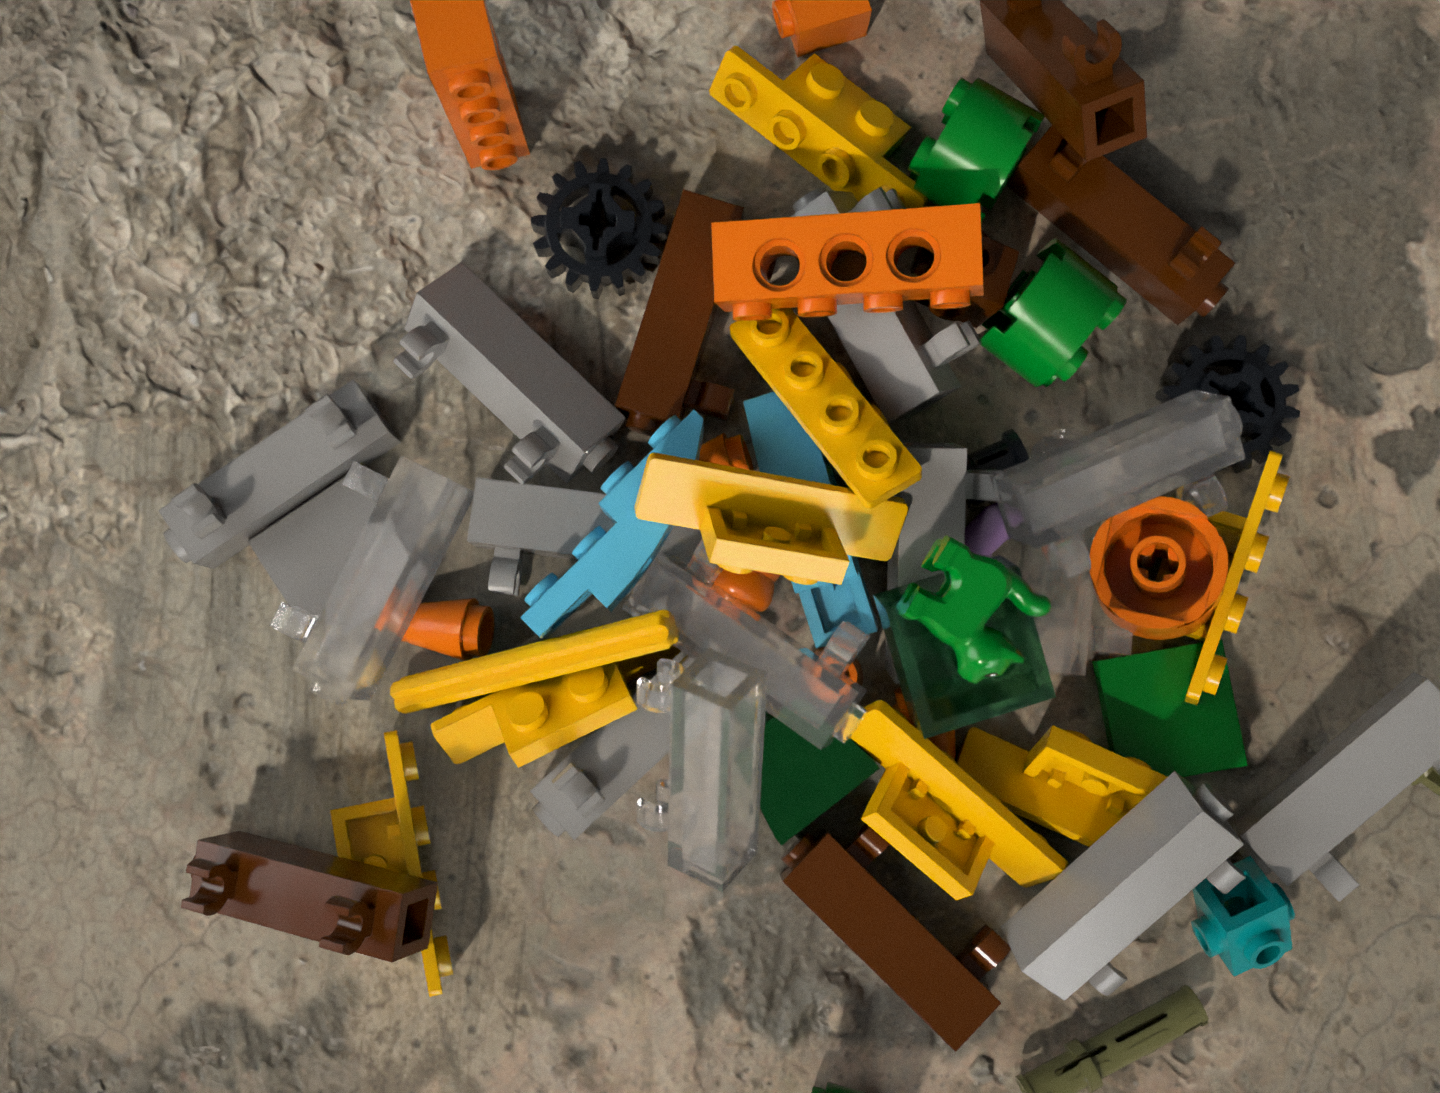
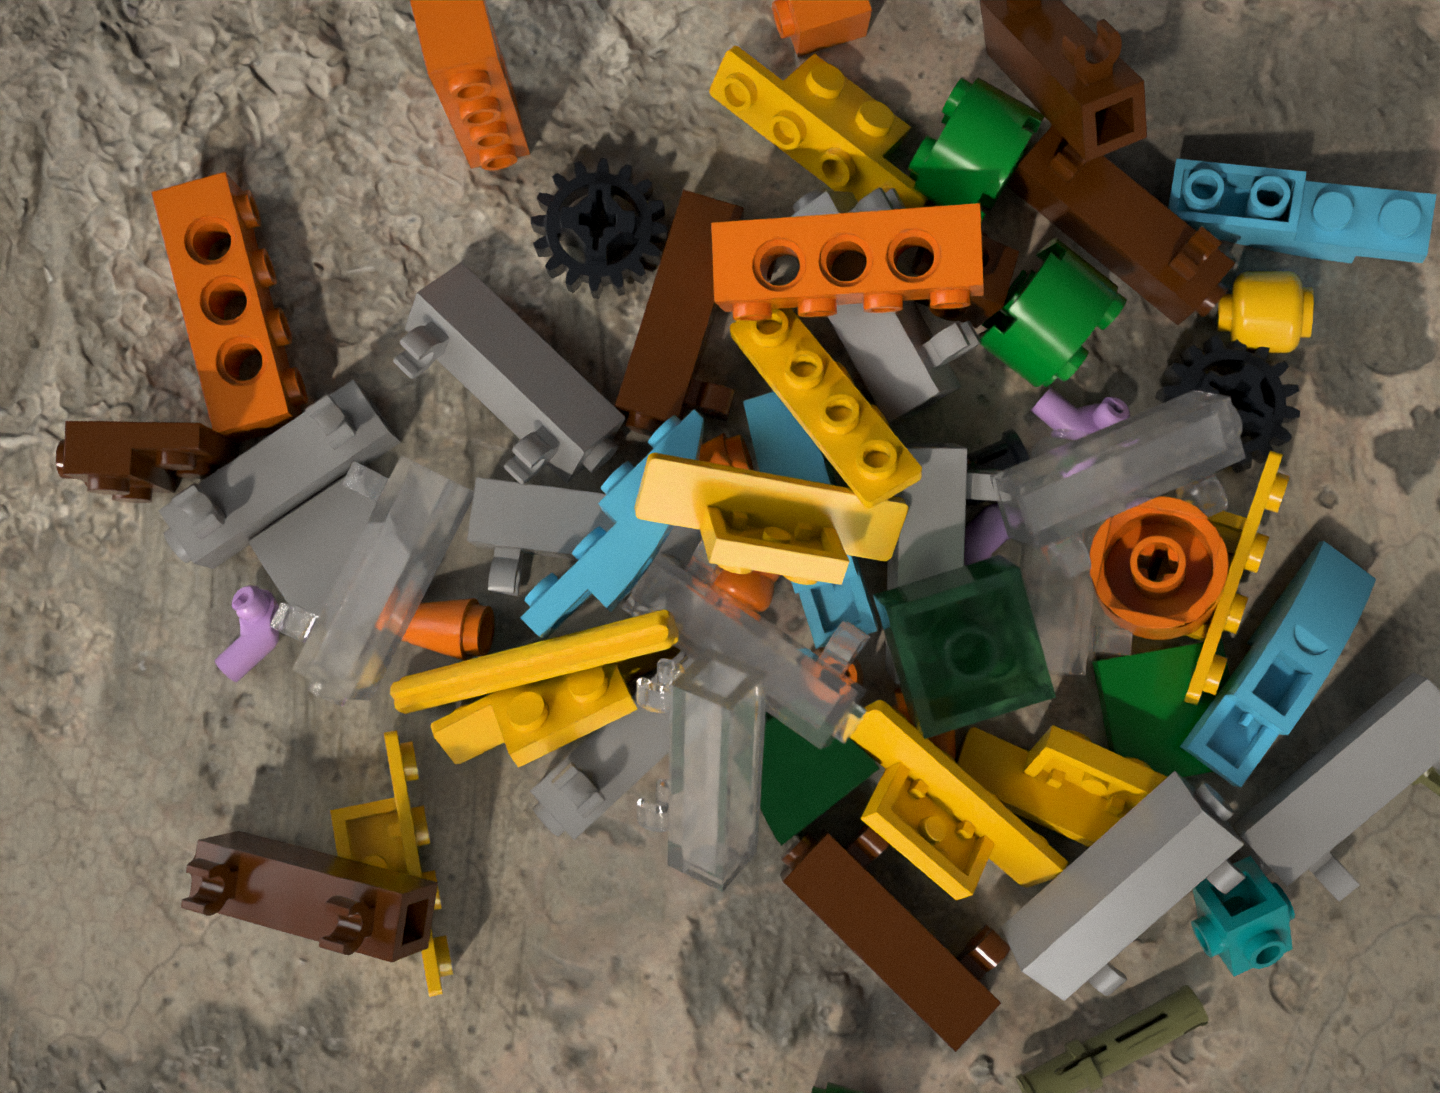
(140, 457): none -> reddish brown plate
(191, 221): none -> orange brick
(257, 639): none -> lavender arm
(964, 603): green animal -> none
(1061, 414): none -> lavender arm
(1267, 310): none -> yellow head
(1284, 666): none -> medium azure slope
(1301, 217): none -> medium azure slope

